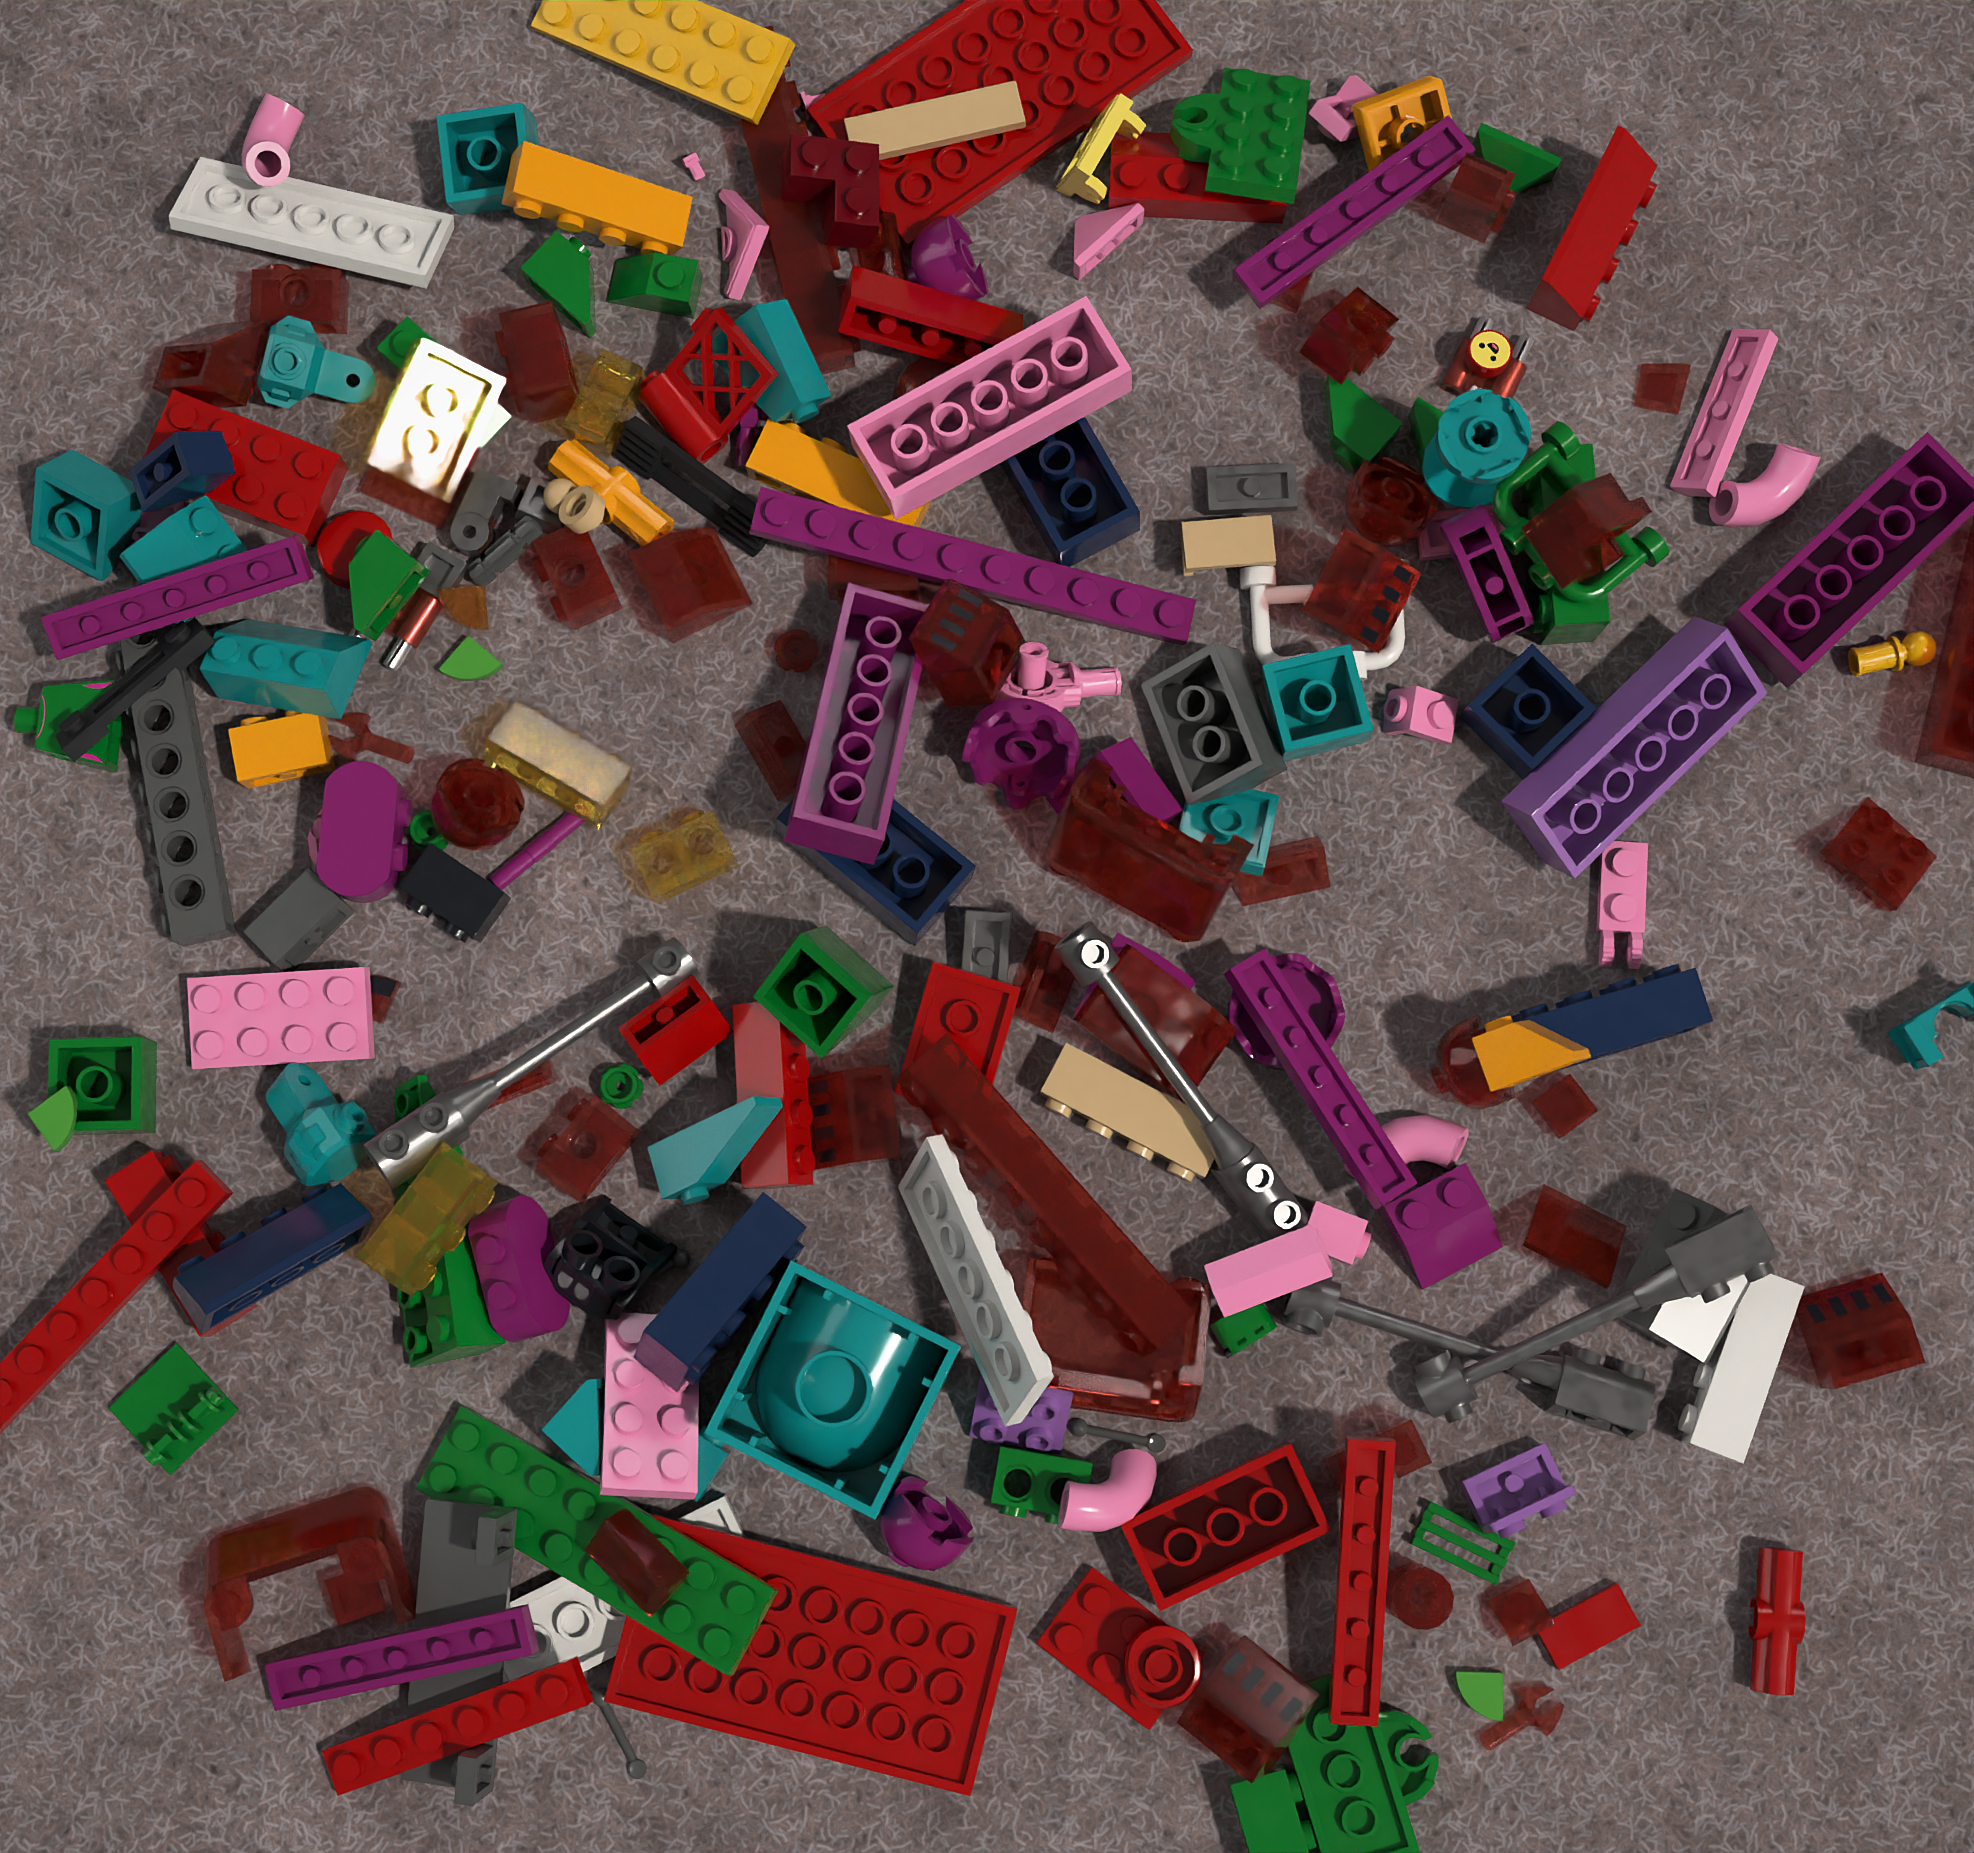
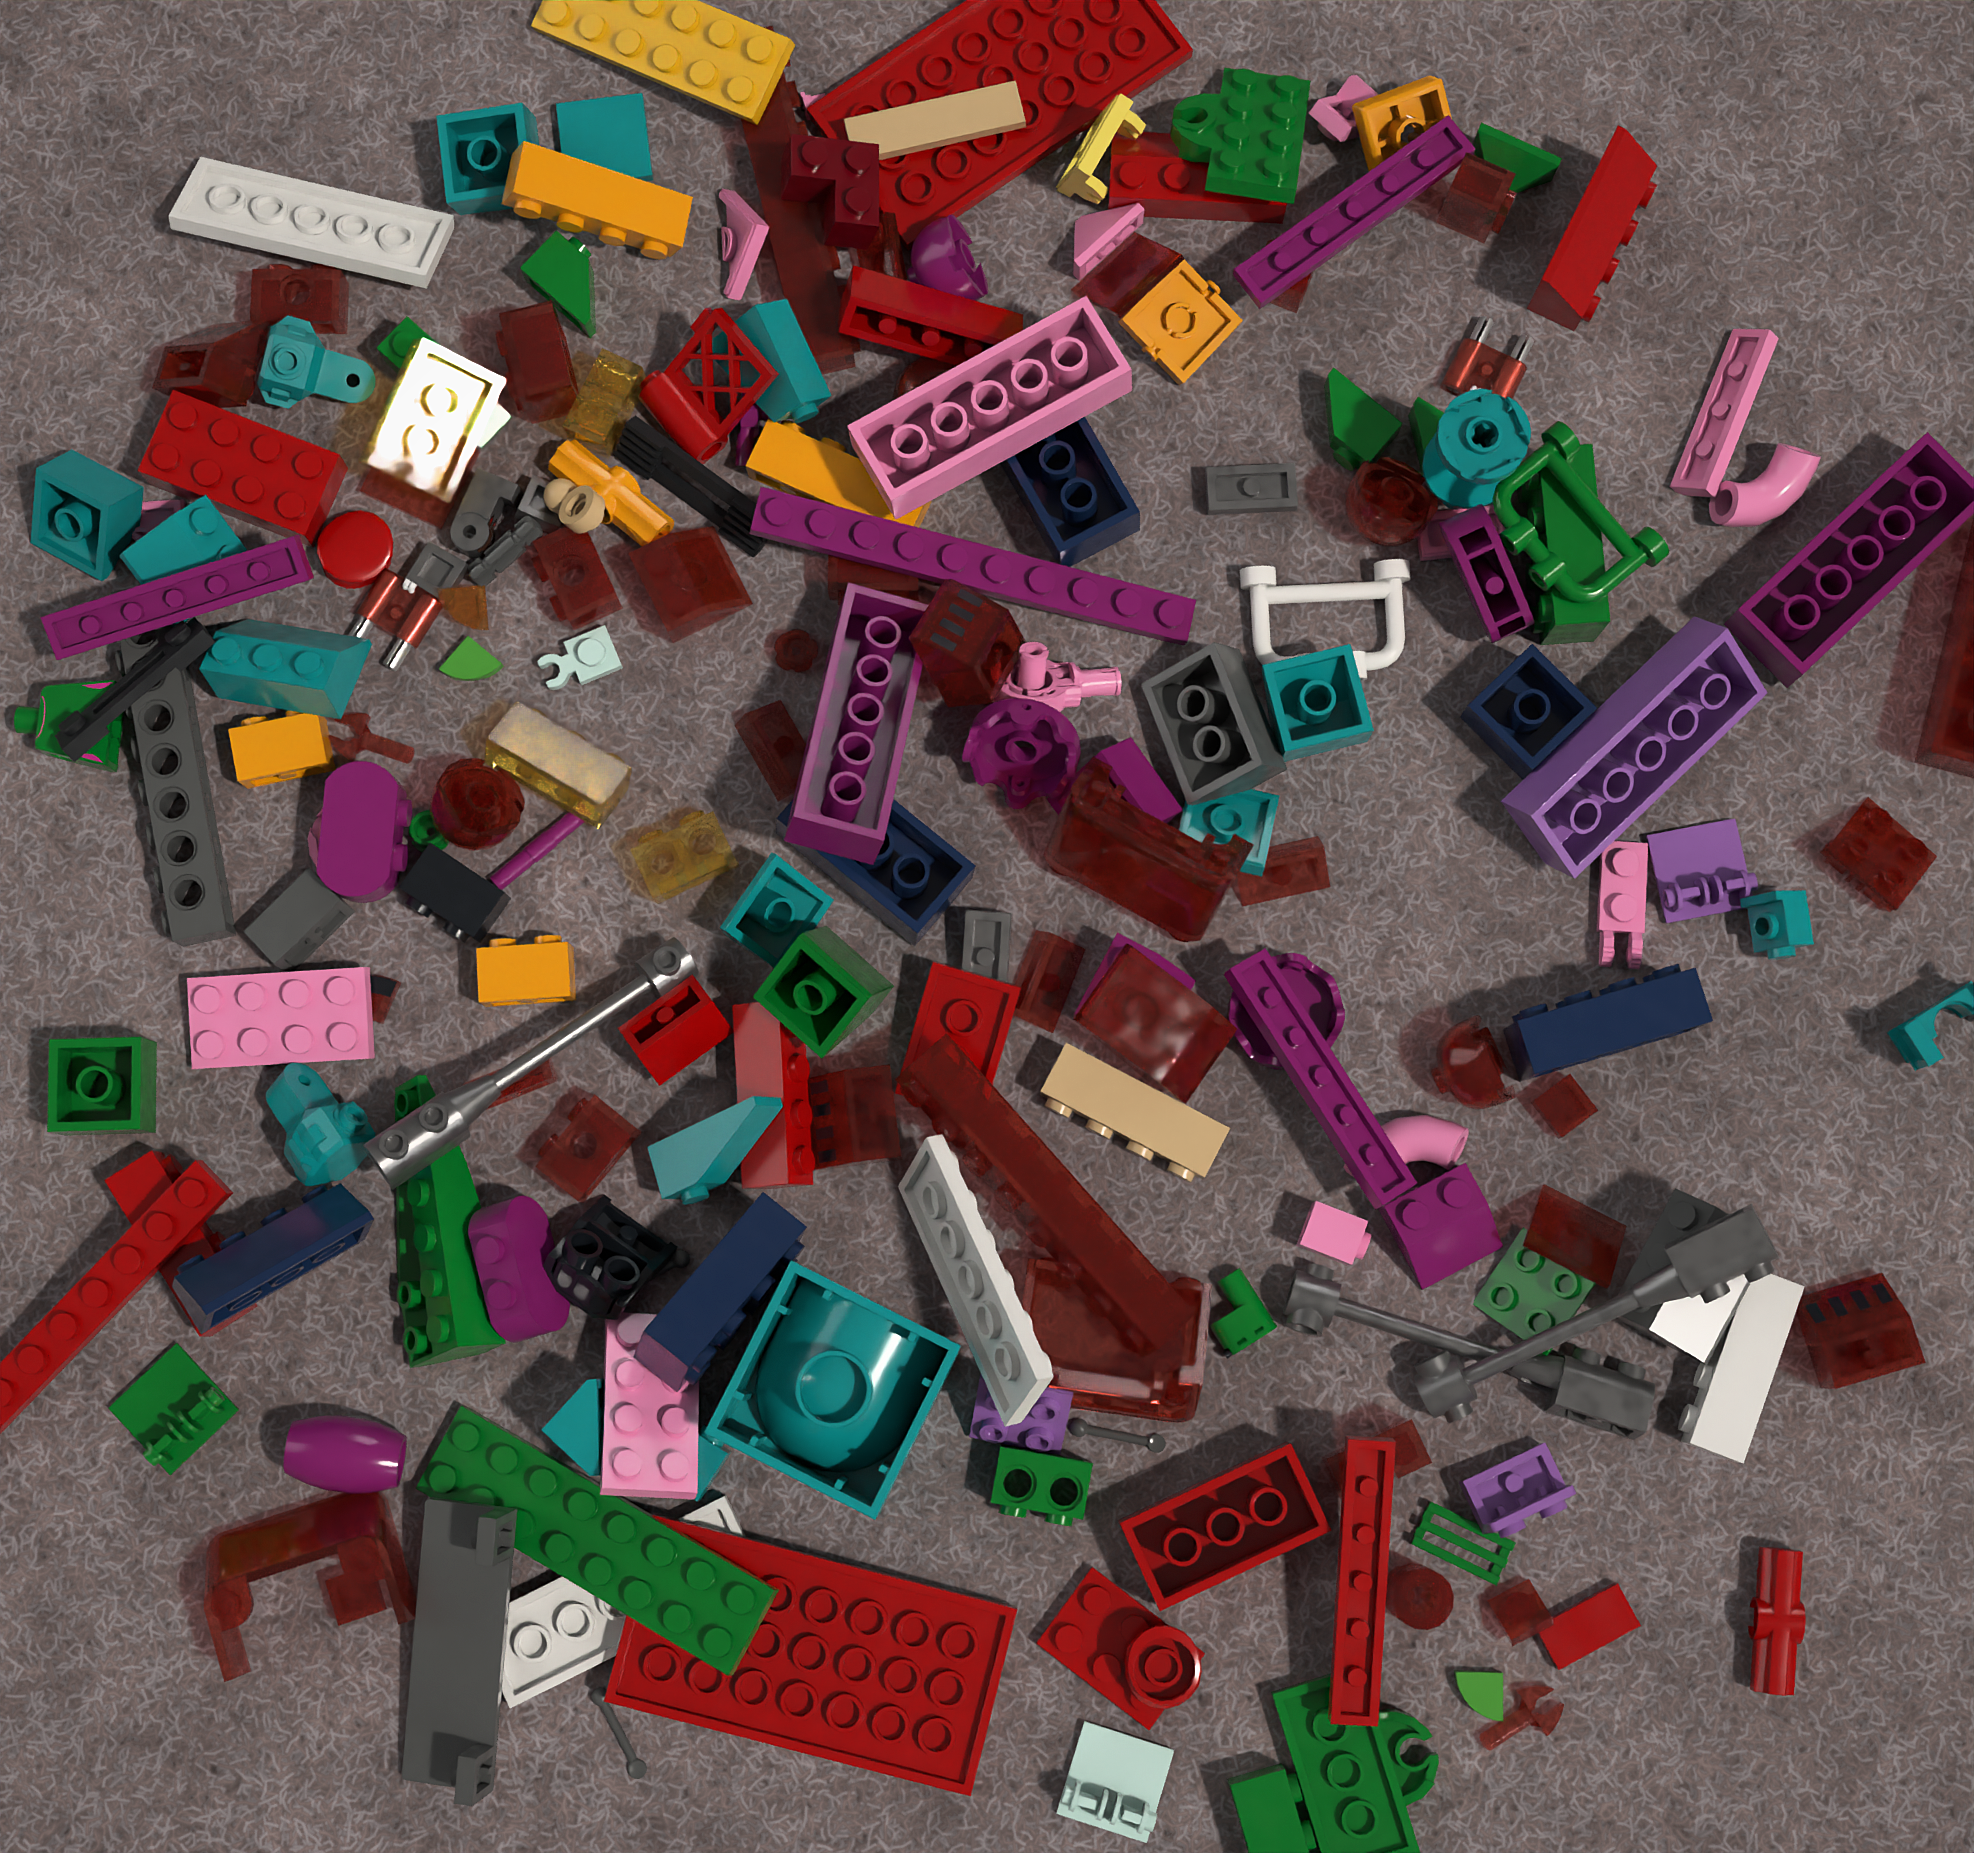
(56, 1118): bright green tile -> none
(182, 469): dark blue slope -> none
(269, 141): bright pink cylinder -> none
(345, 1454): none -> magenta piece
(381, 582): green slope -> none
(402, 1657): magenta plate -> none
(428, 1220): clear yellow brick -> none
(457, 1725): red plate -> none
(526, 972): none -> light orange brick
(588, 656): none -> light aqua plate
(607, 133): none -> teal tile
(608, 1088): green plate -> none
(636, 1561): clear red slope -> none
(657, 284): green slope -> none
(692, 163): bright pink piece -> none
(775, 911): none -> teal slope
(921, 1529): magenta cylinder -> none
(1113, 1501): bright pink cylinder -> none
(1115, 1782): none -> light aqua hinge
(1127, 274): none -> clear red piece
(1181, 322): none -> light orange plate
(1227, 543): tan hinge -> none
(1240, 1163): flat silver bar -> none
(1248, 1709): clear red slope -> none
(1269, 1270): bright pink piece -> none
(1350, 336): clear red brick -> none
(1360, 590): clear red slope -> none
(1420, 714): bright pink bracket -> none
(1488, 353): tile -> none
(1523, 1051): light orange slope -> none
(1531, 1291): none -> green hinge
(1580, 529): clear red plate -> none
(1661, 386): clear red slope -> none
(1700, 870): none -> medium lavender hinge
(1779, 922): none -> teal brick
(1915, 649): yellow pin -> none

